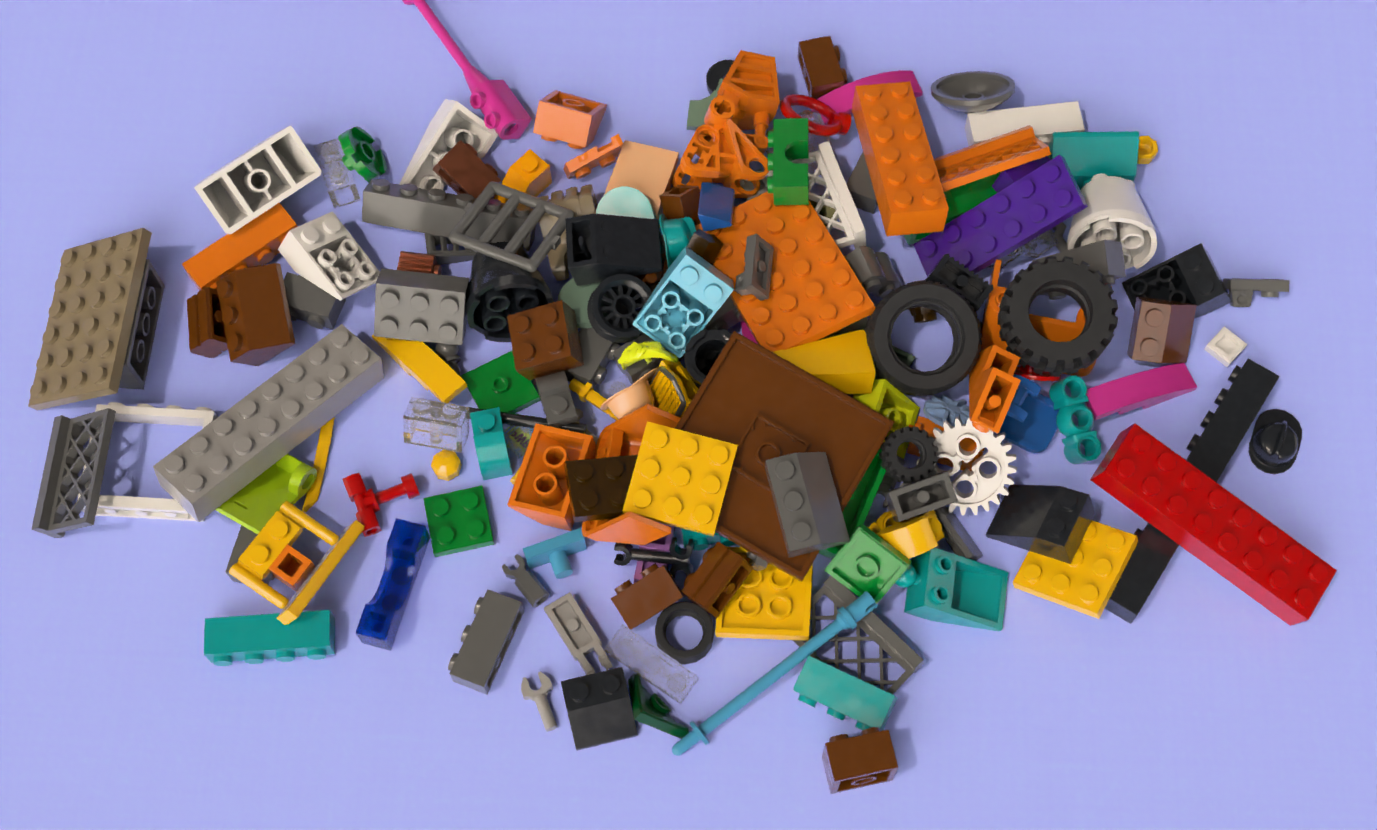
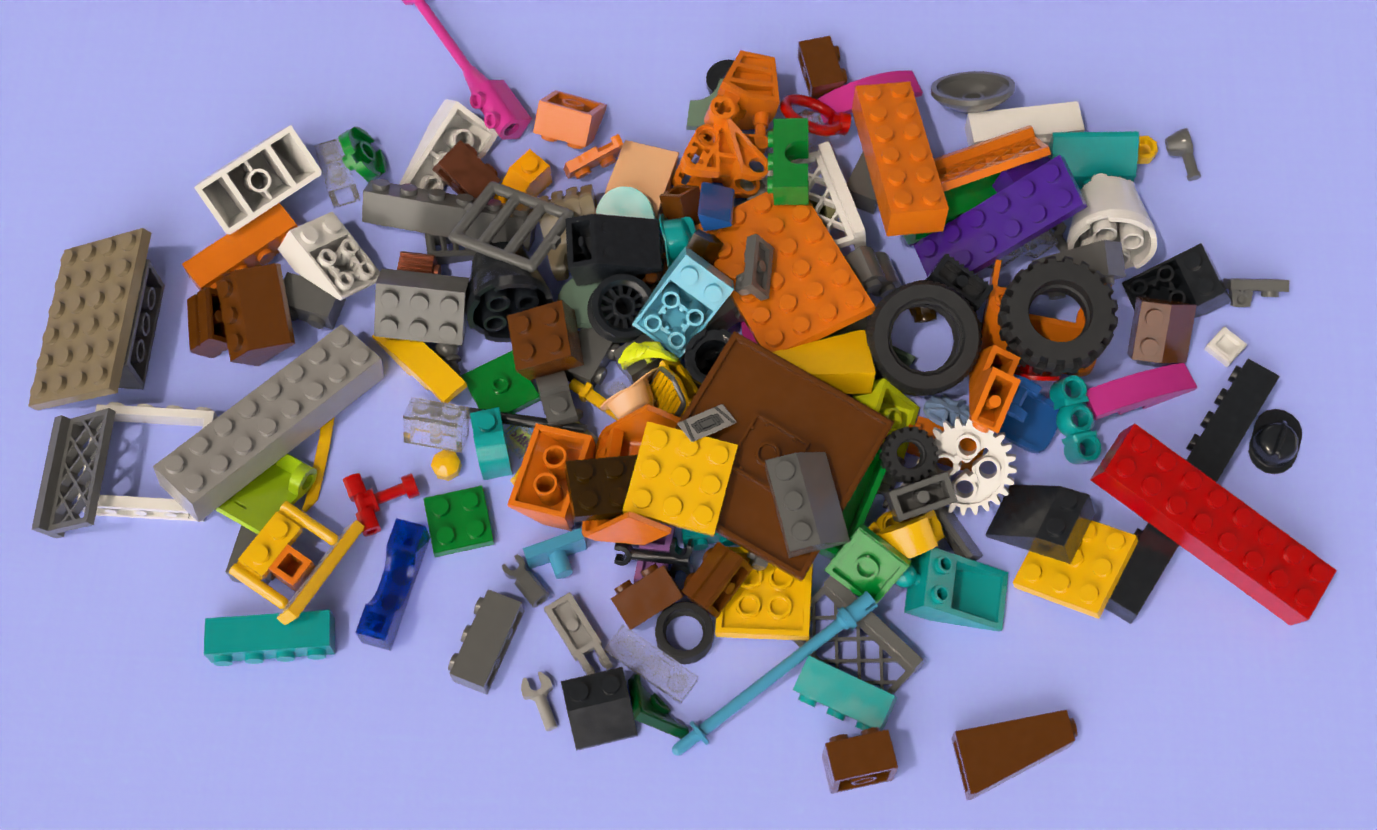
(706, 423): none -> sticker
(1005, 749): none -> reddish brown slope
(1180, 145): none -> dark grey bar

